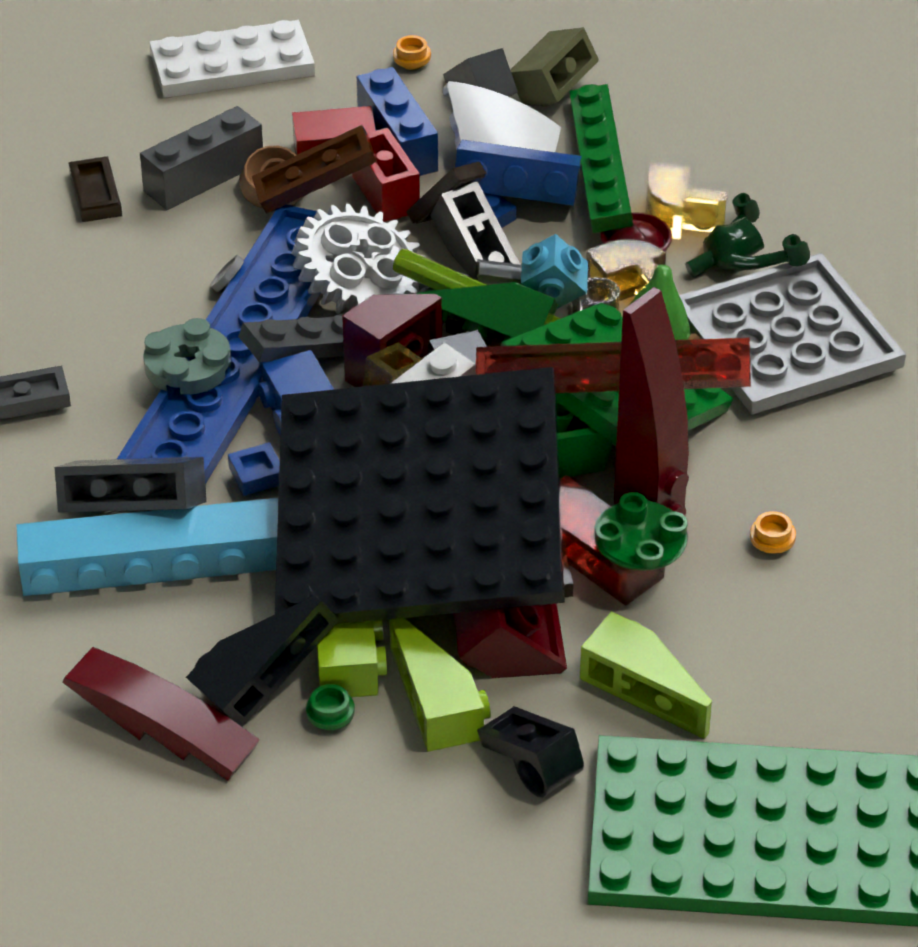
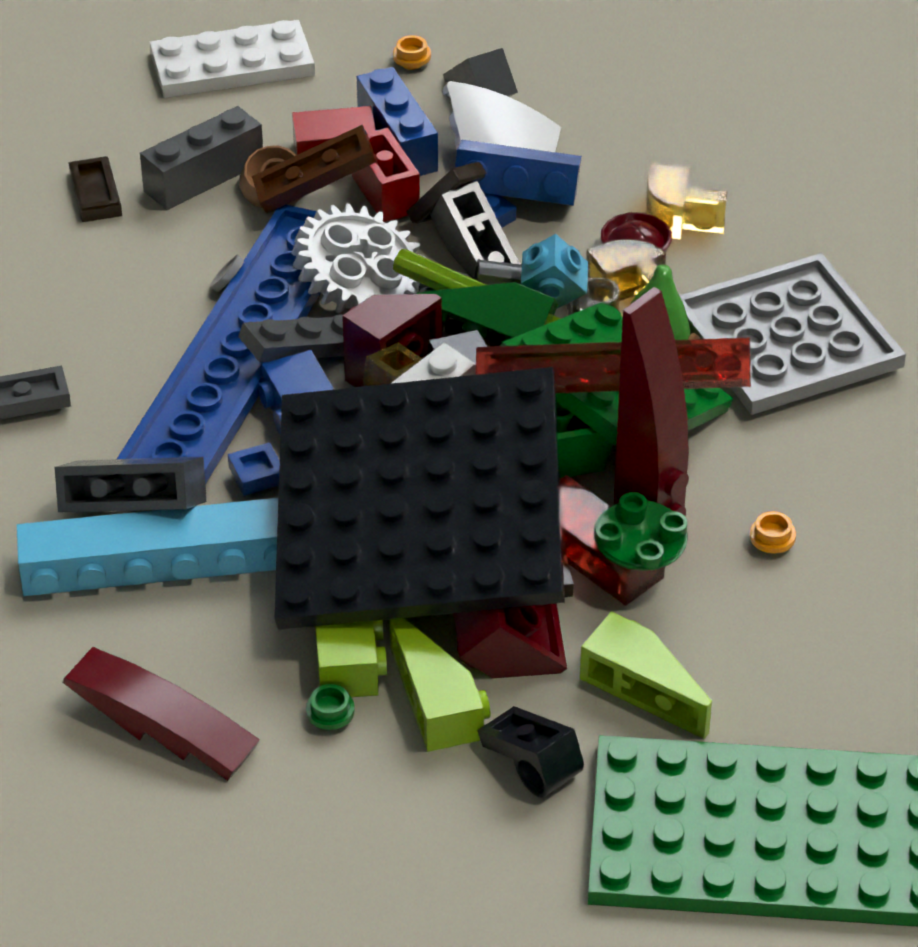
(167, 351): sand green plate -> none
(254, 662): black slope -> none
(553, 66): olive brick -> none
(601, 158): green plate -> none
(735, 243): dark green piece -> none

